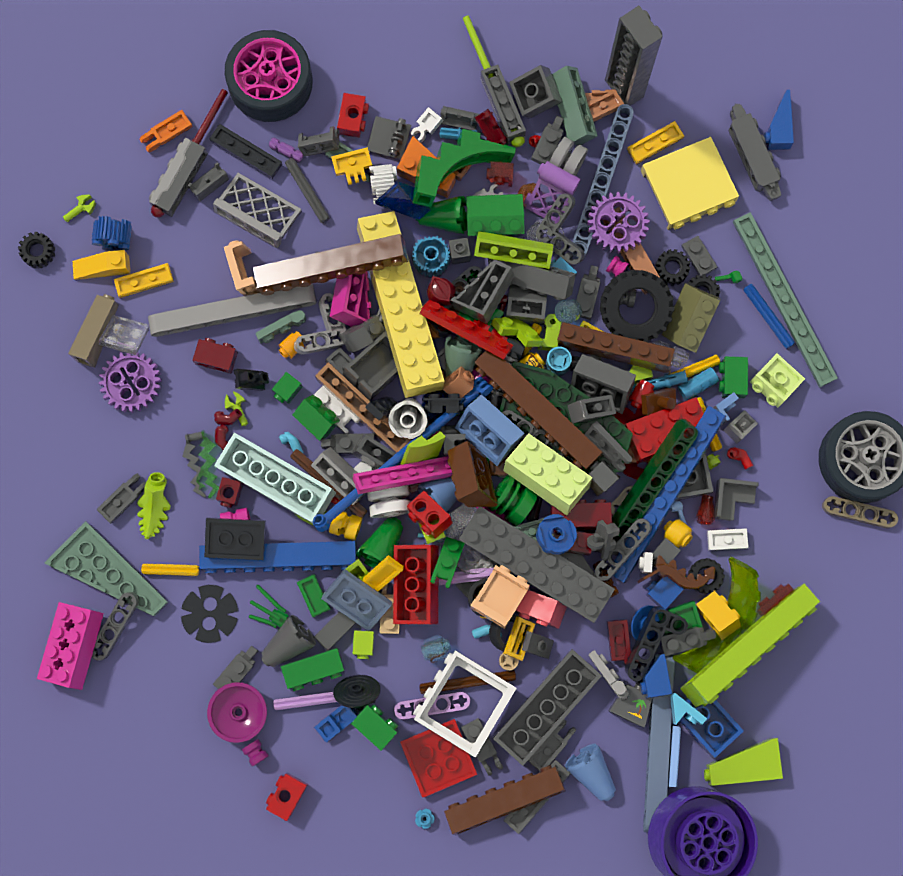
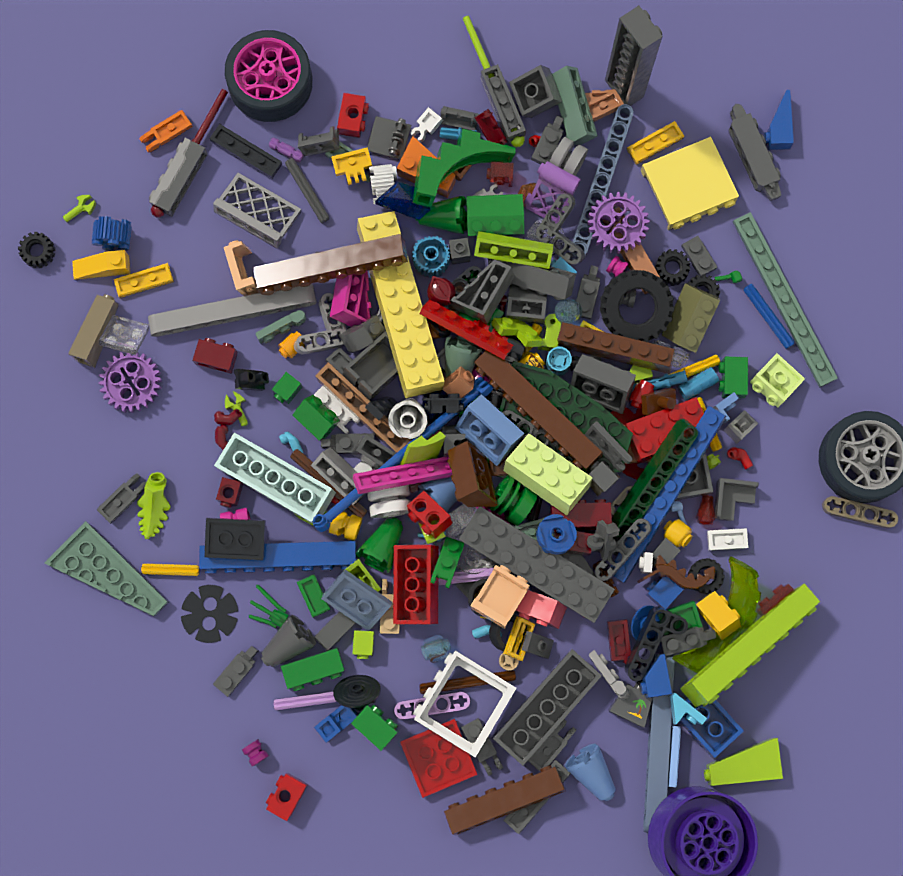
(70, 646): dark pink brick -> none
(117, 627): dark grey beam -> none
(201, 471): piece -> none
(208, 182): dark grey hinge -> none
(223, 716): magenta dish -> none
(383, 573): yellow tile -> none
(419, 818): dark azure plate -> none
(591, 409): dark grey slope -> none

